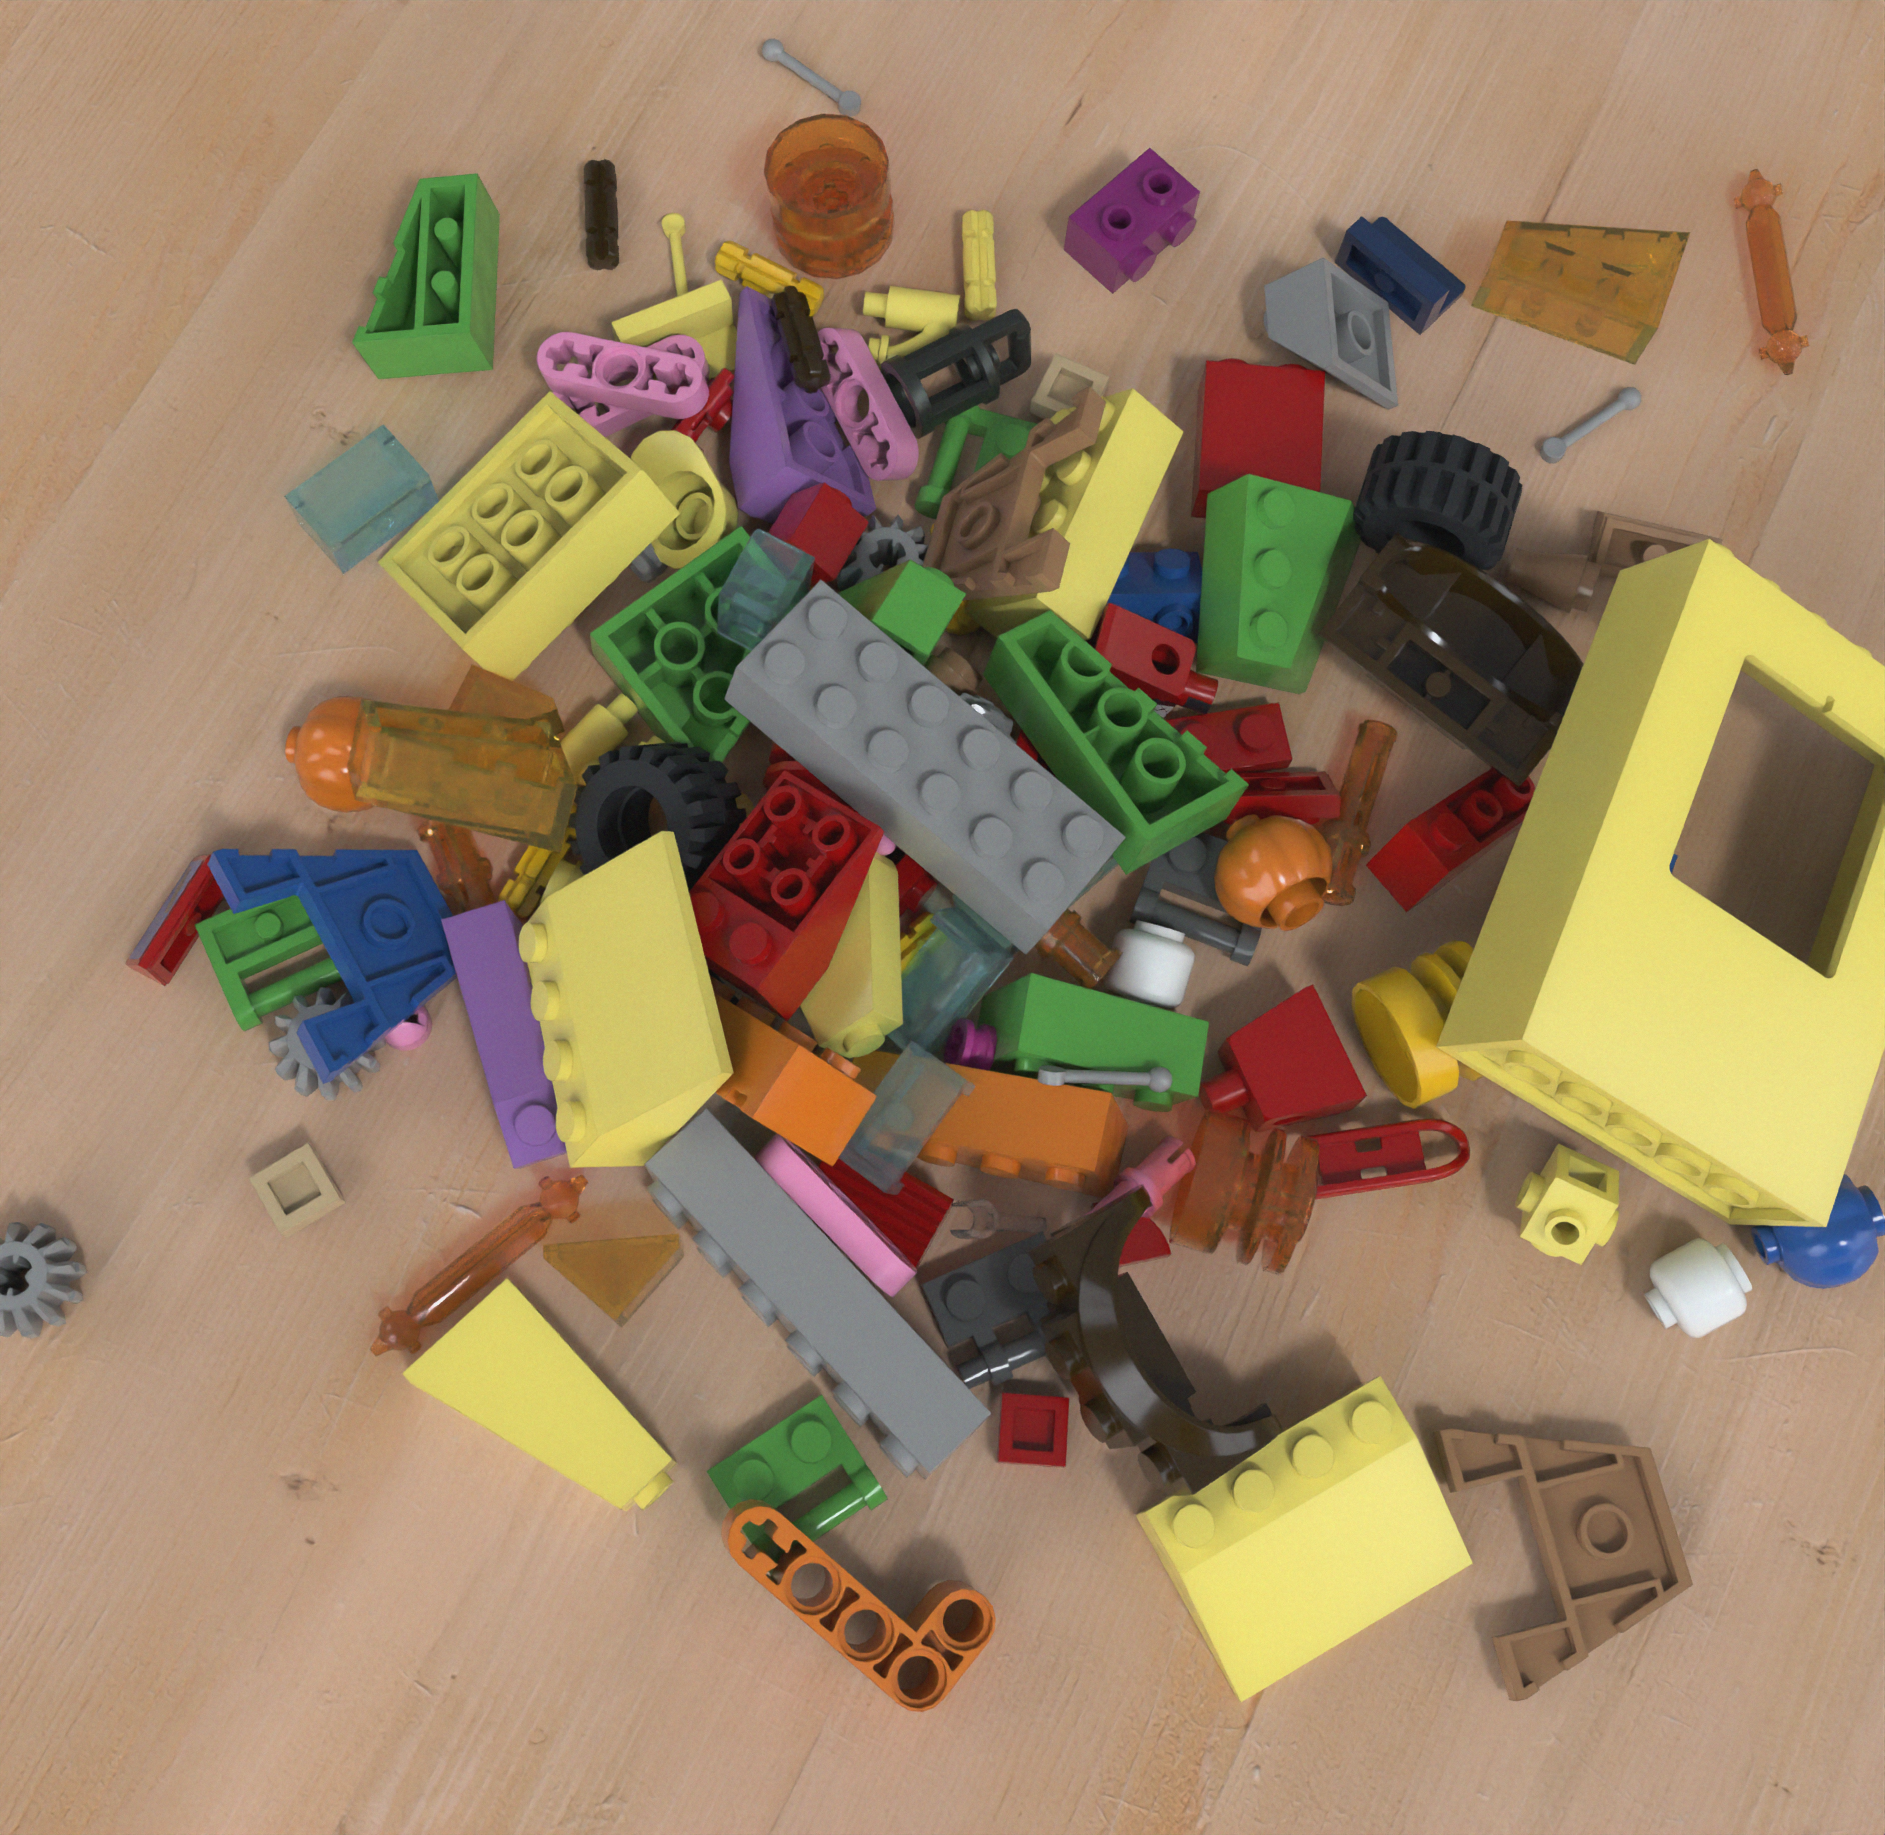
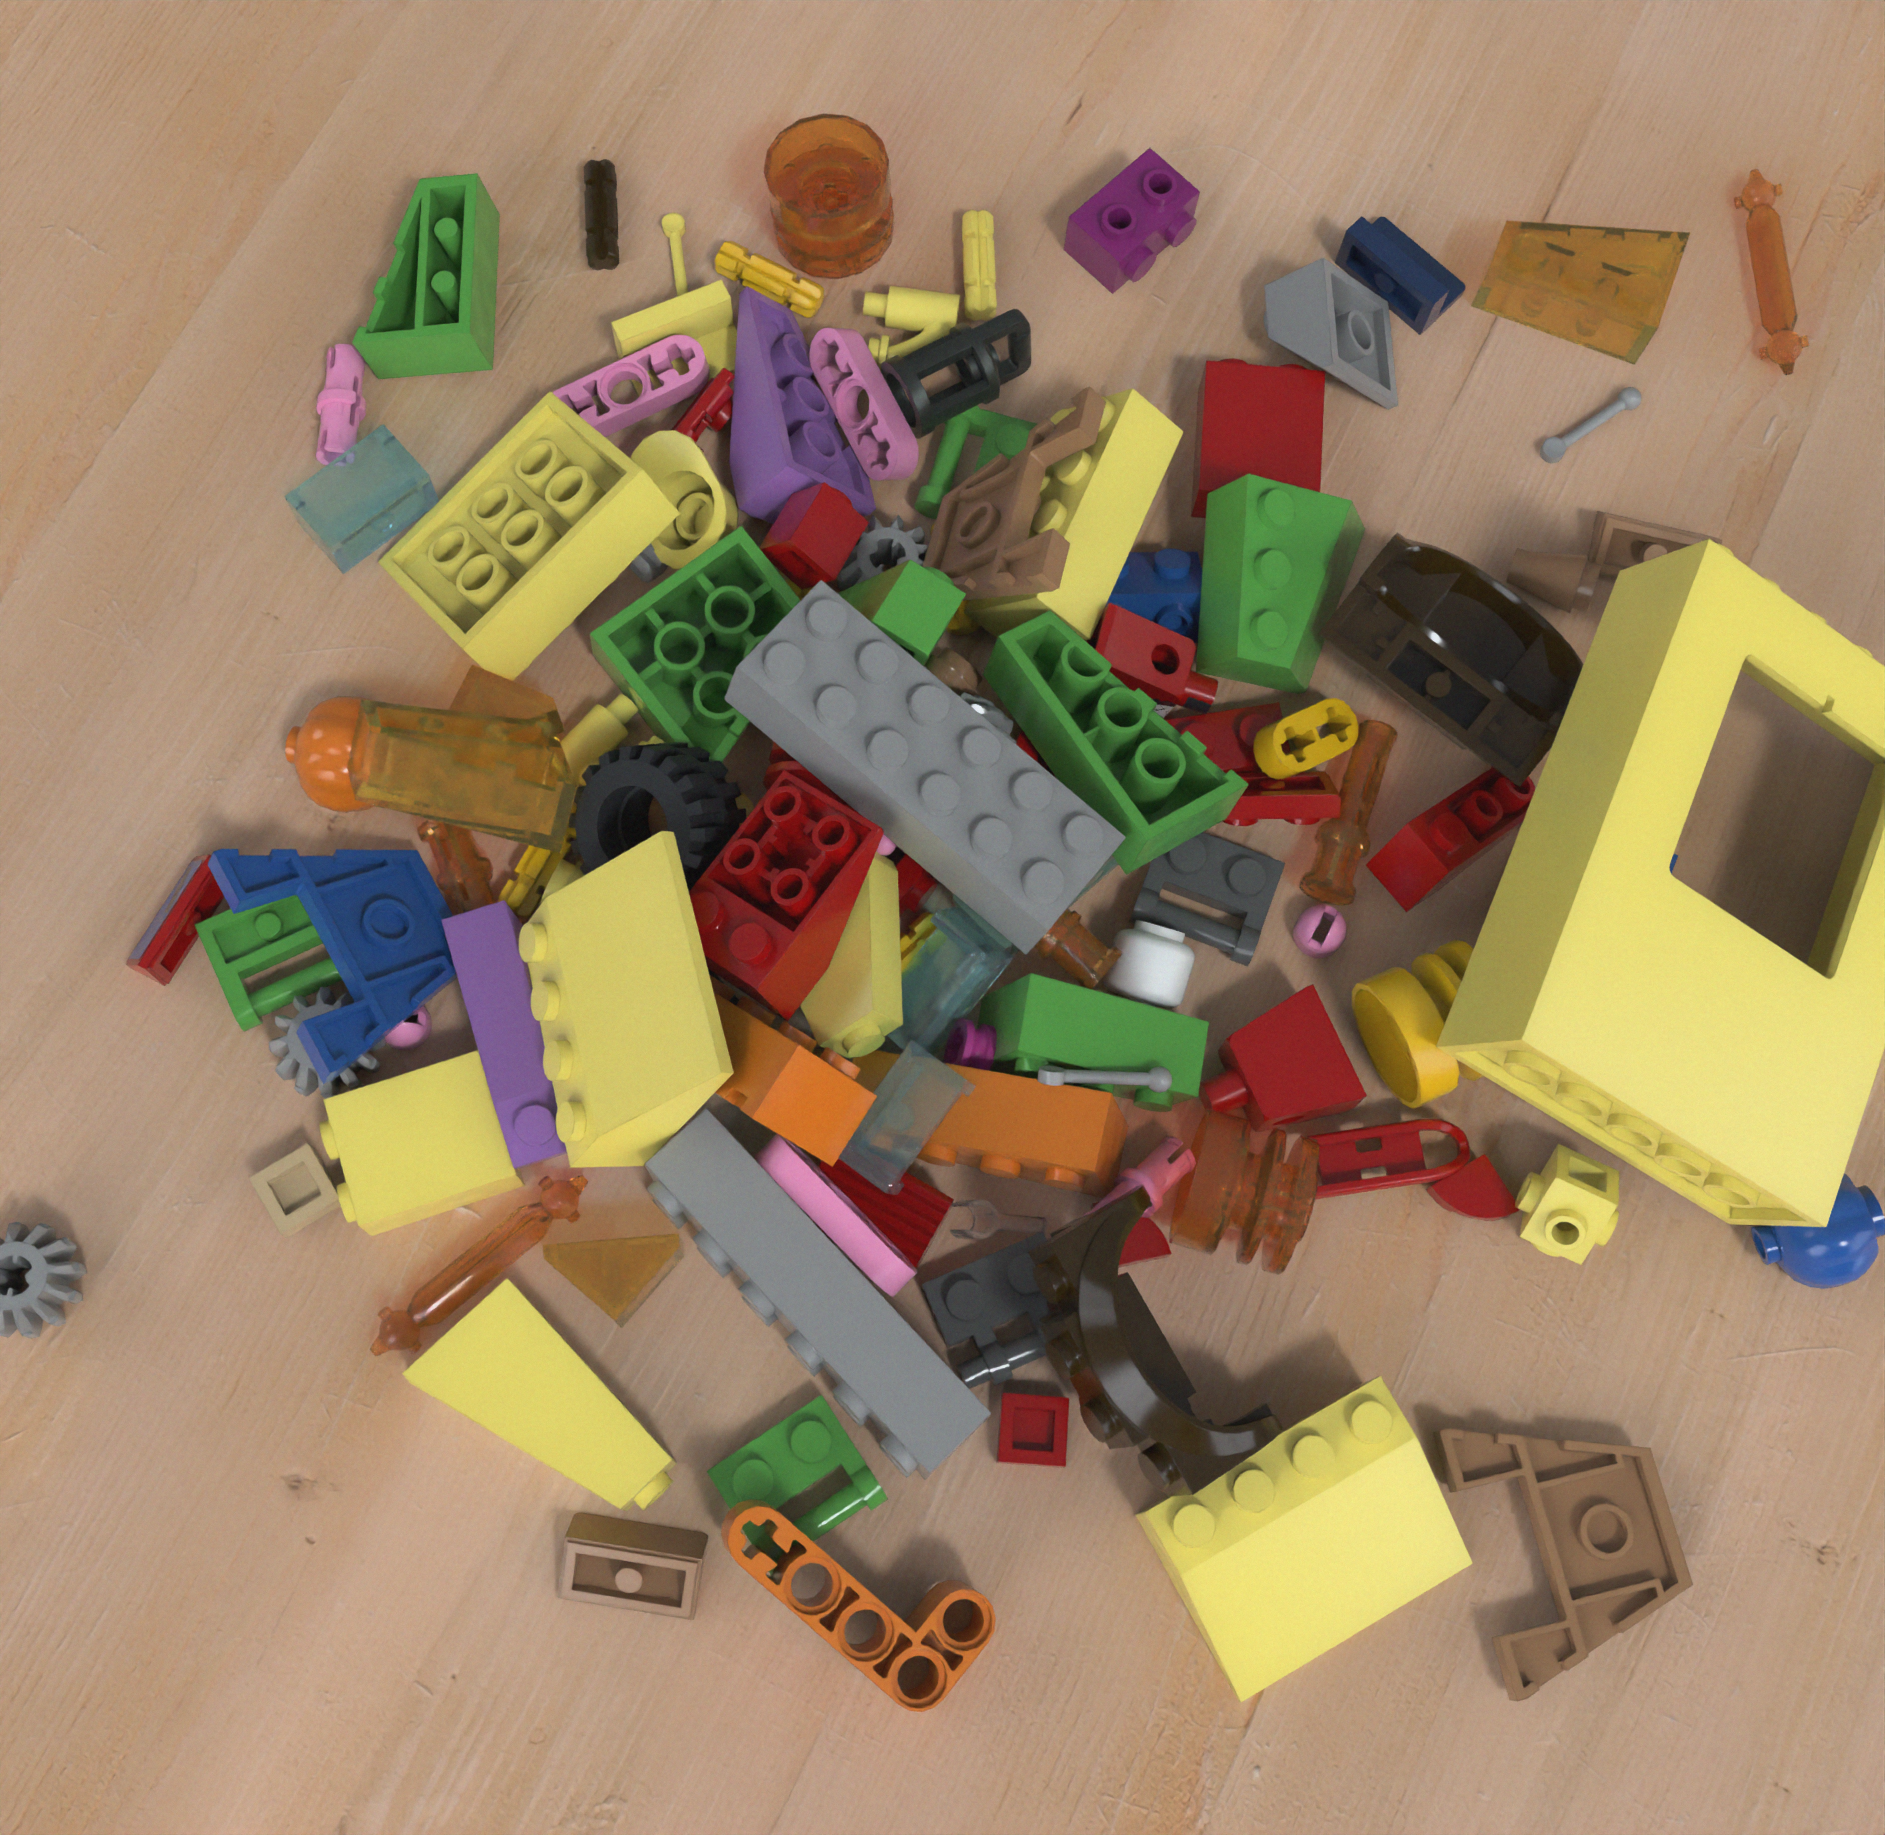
(340, 402): none -> bright pink pin
(418, 1145): none -> light yellow brick
(604, 356): bright pink beam -> none
(632, 1565): none -> medium nougat slope
(762, 588): clear light blue panel -> none
(801, 339): dark brown axle -> none
(848, 101): light grey hinge -> none
(1061, 383): tan plate -> none
(1273, 872): orange plant -> none
(1302, 729): none -> yellow beam
(1308, 923): none -> bright pink hinge
(1439, 494): black tyre -> none
(1475, 1192): none -> red tile
(1698, 1288): white head -> none

